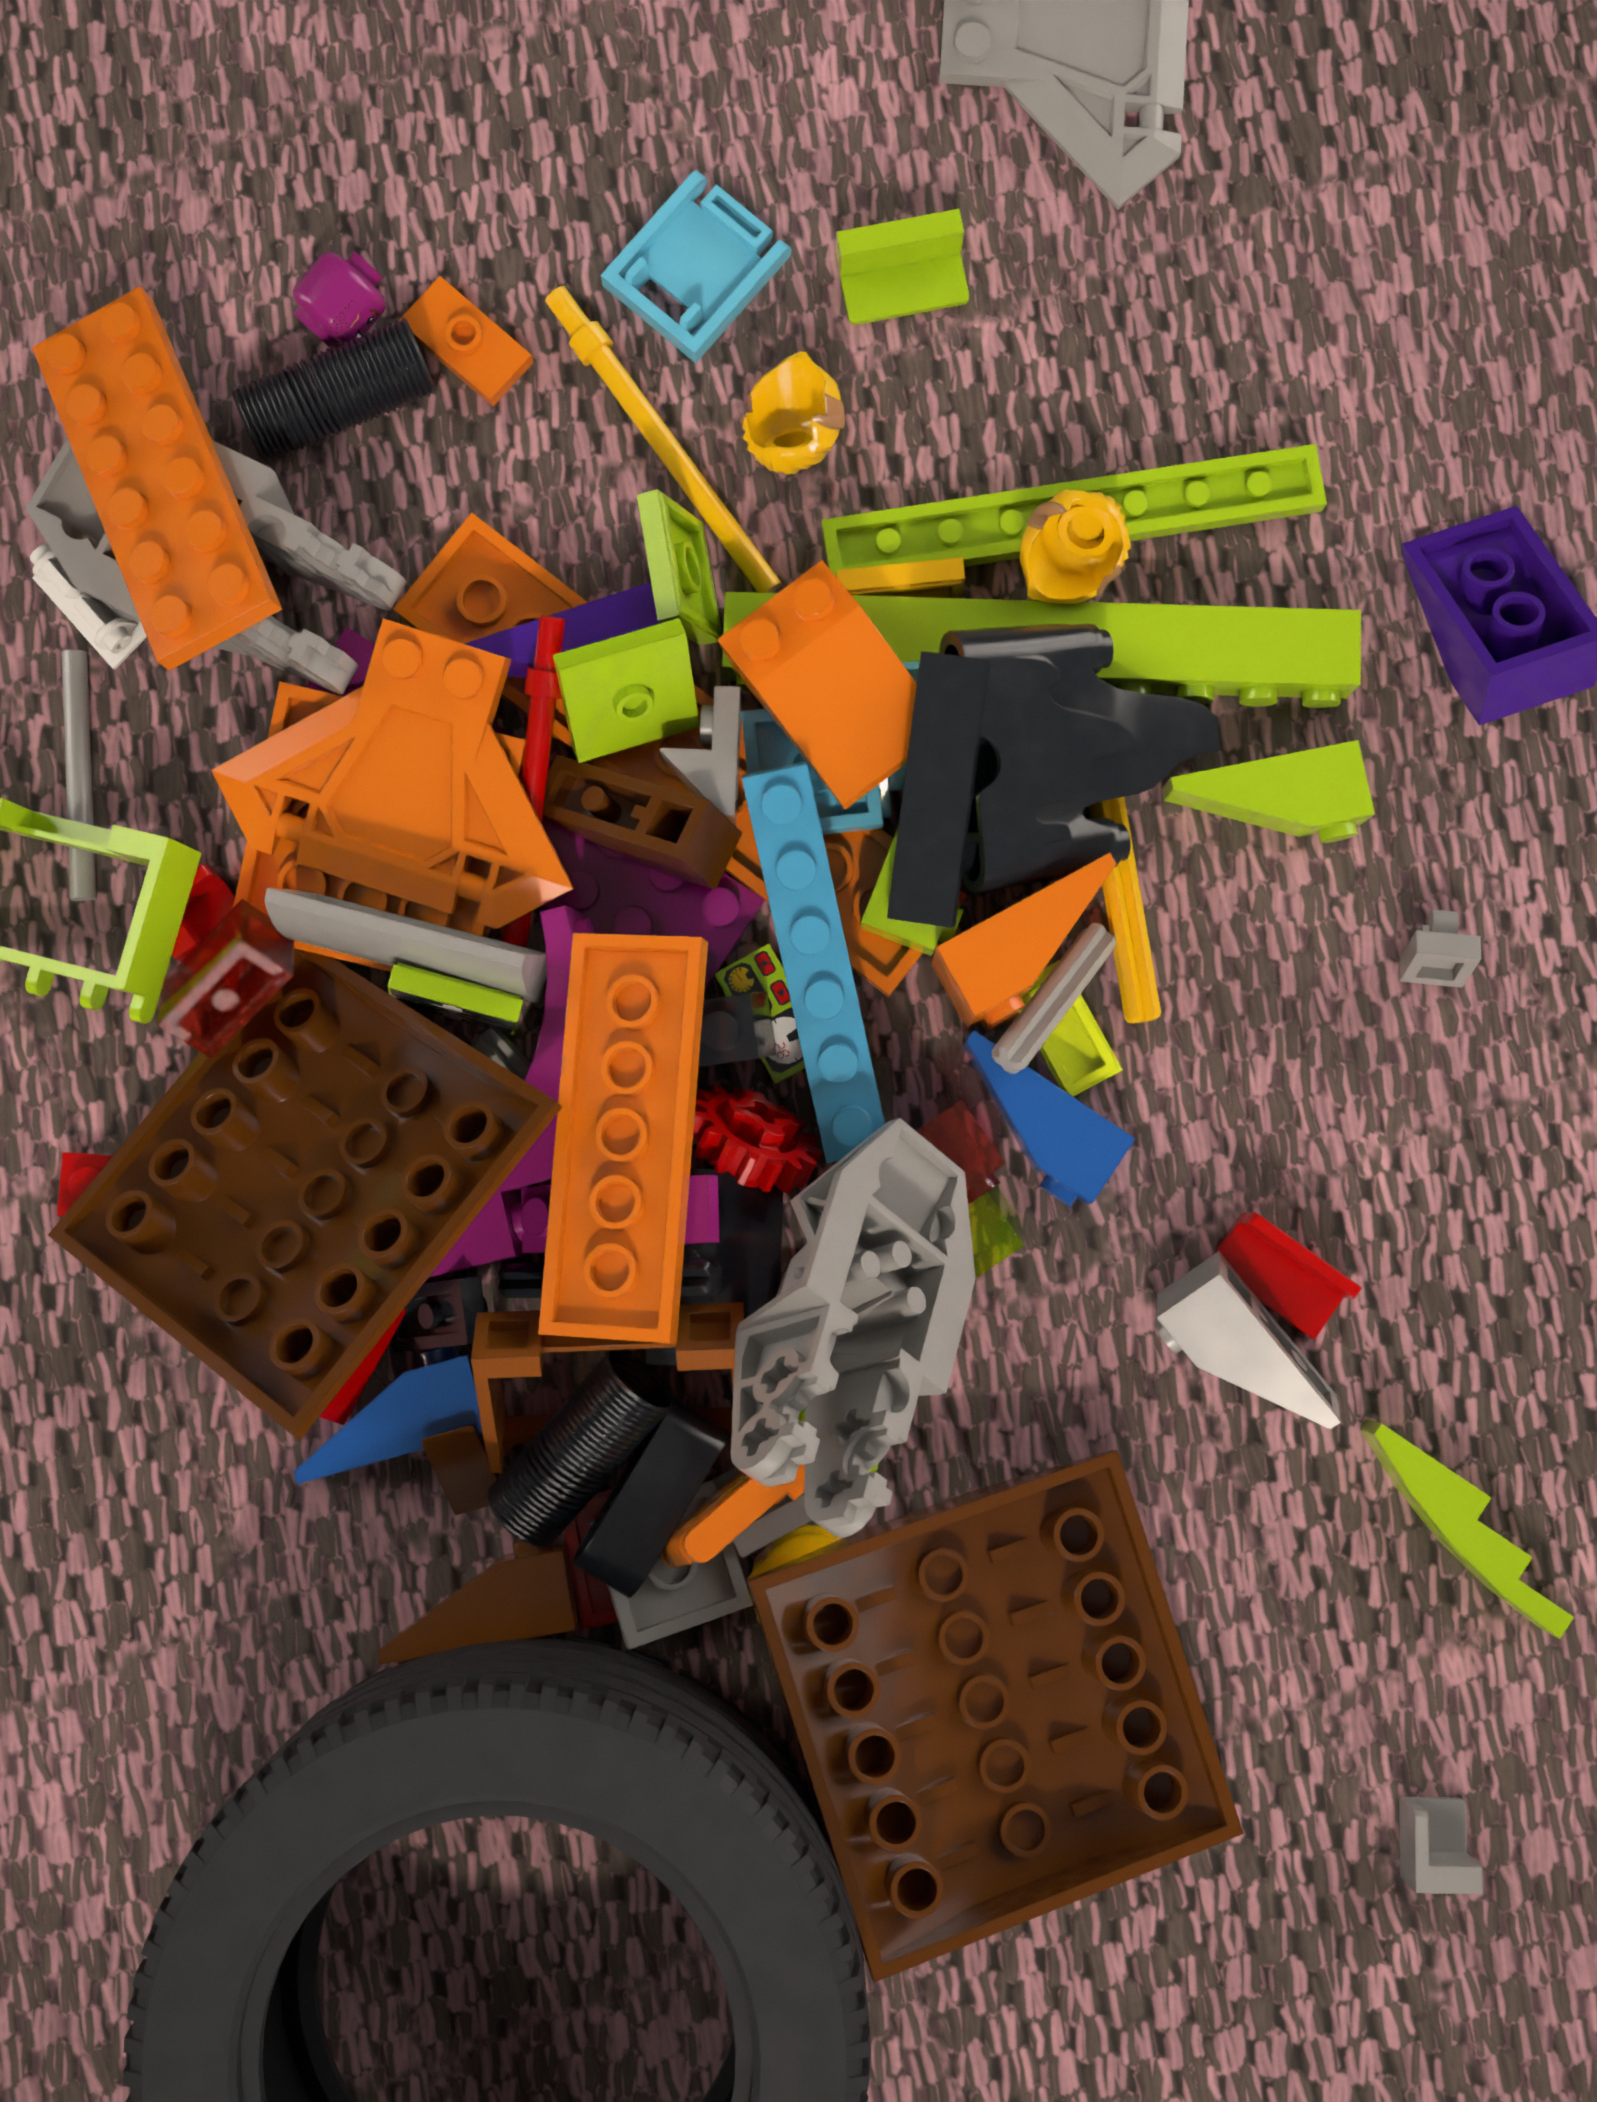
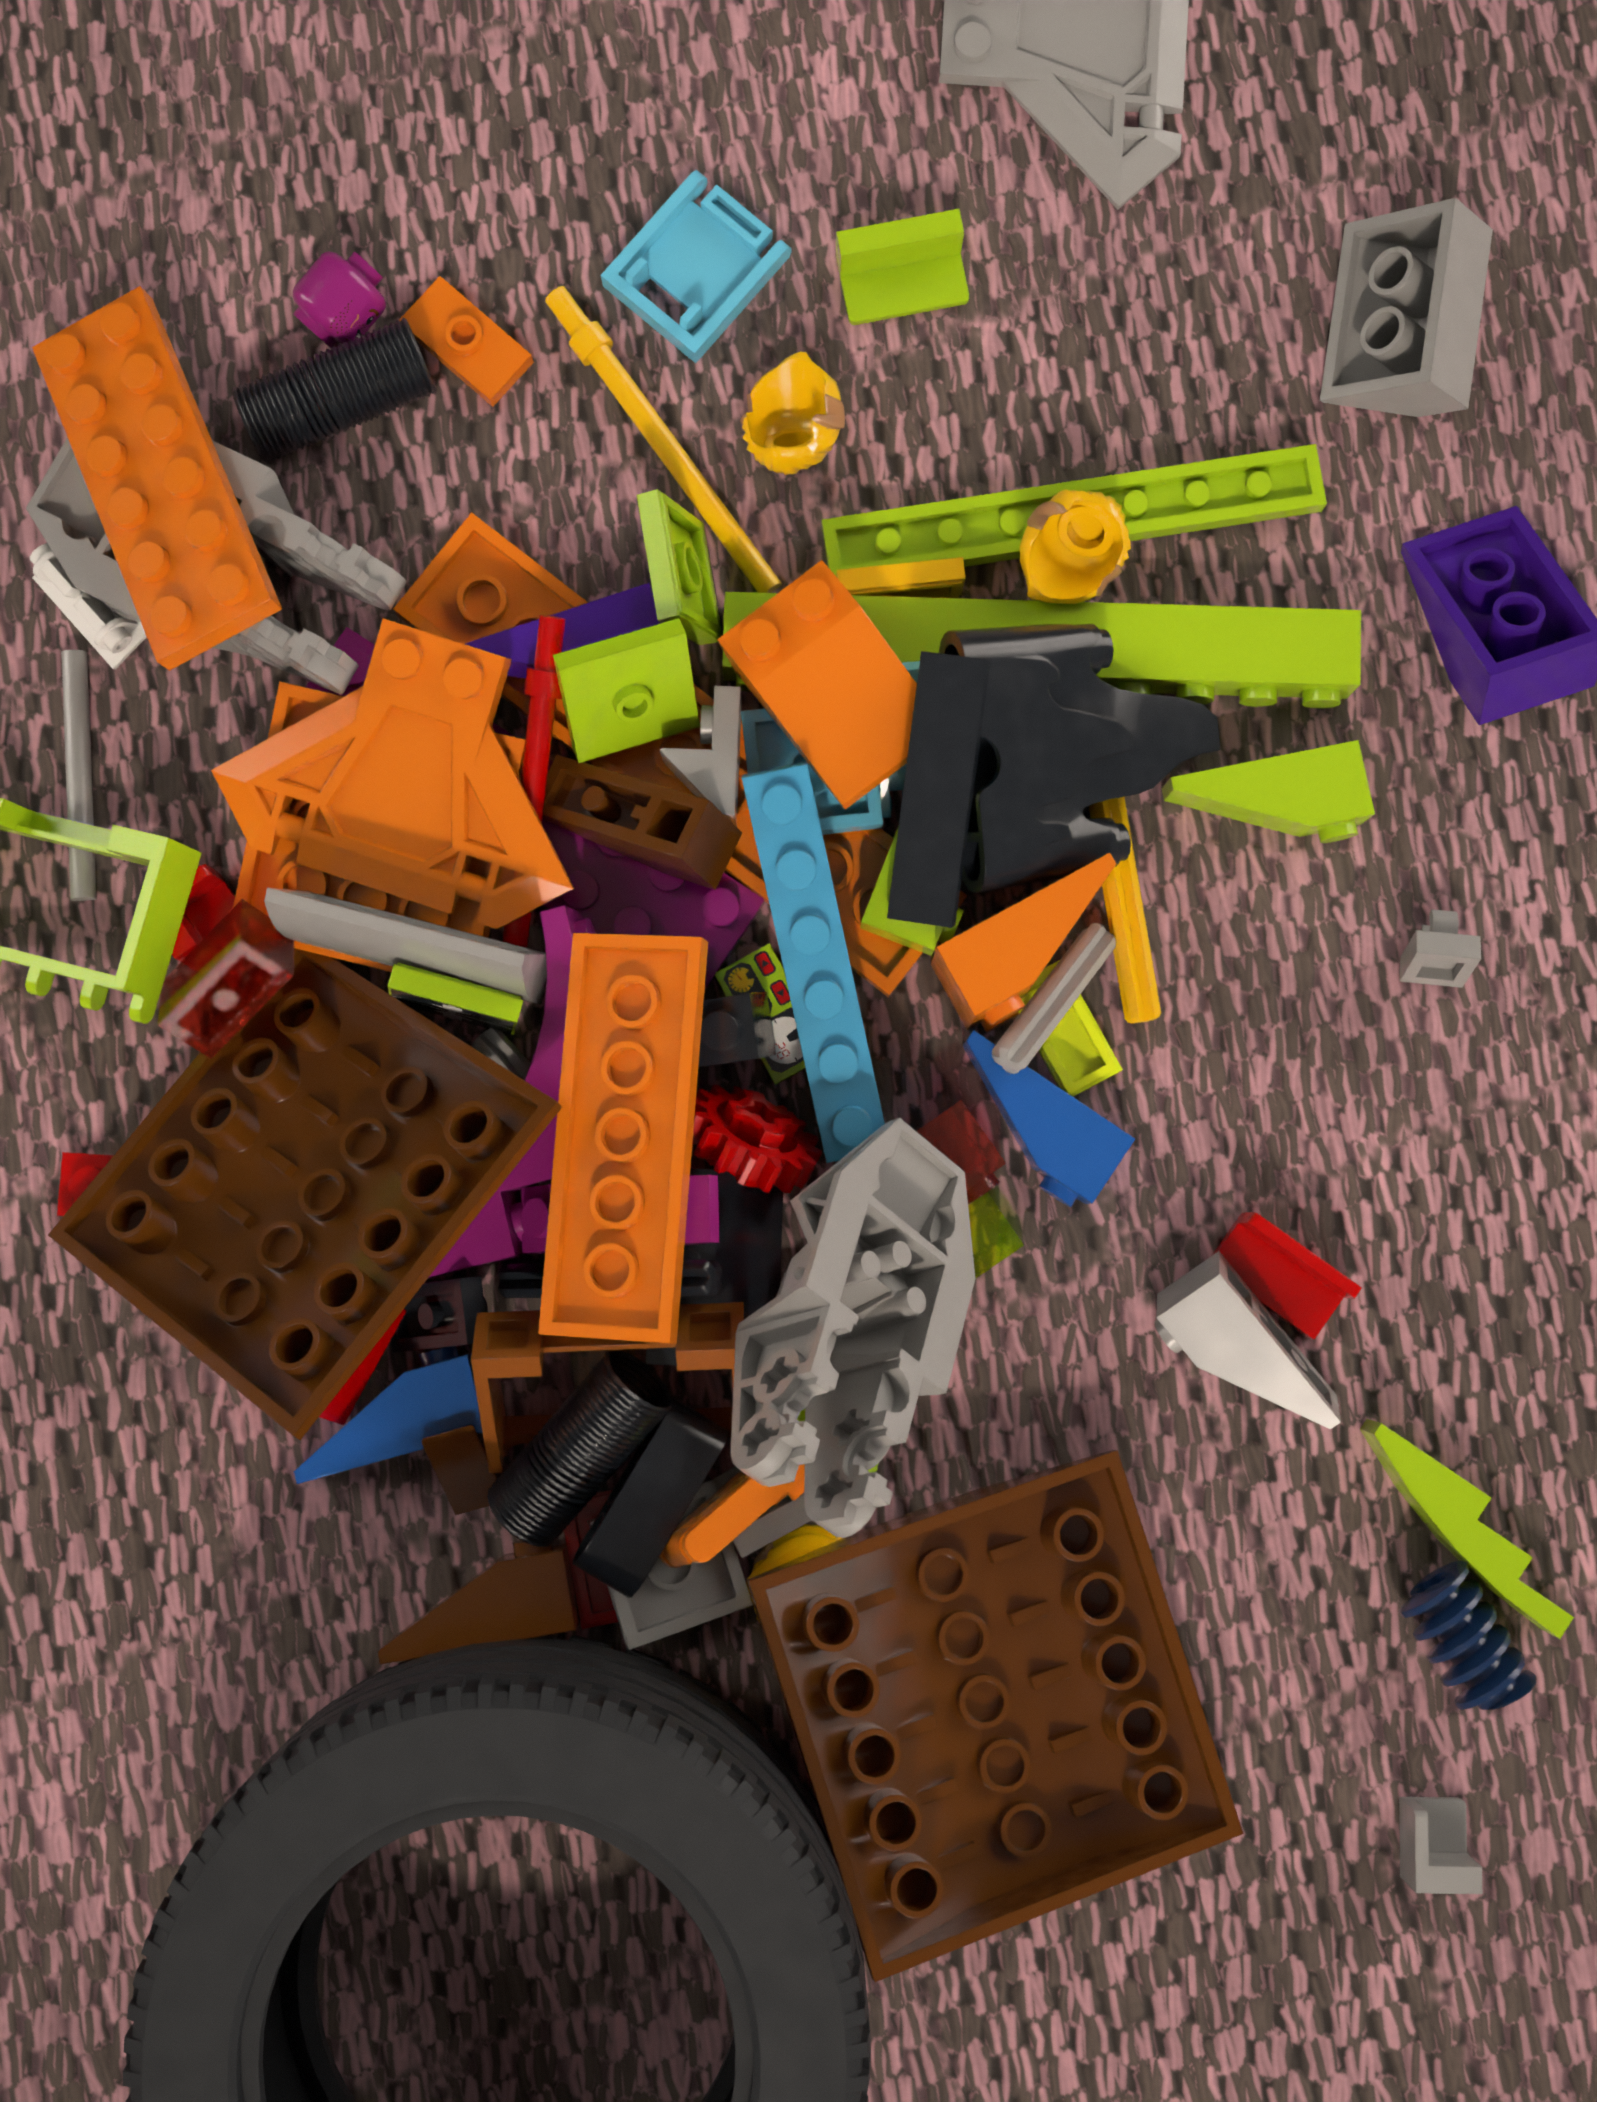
(1408, 311): none -> light grey slope
(1468, 1639): none -> dark blue piece

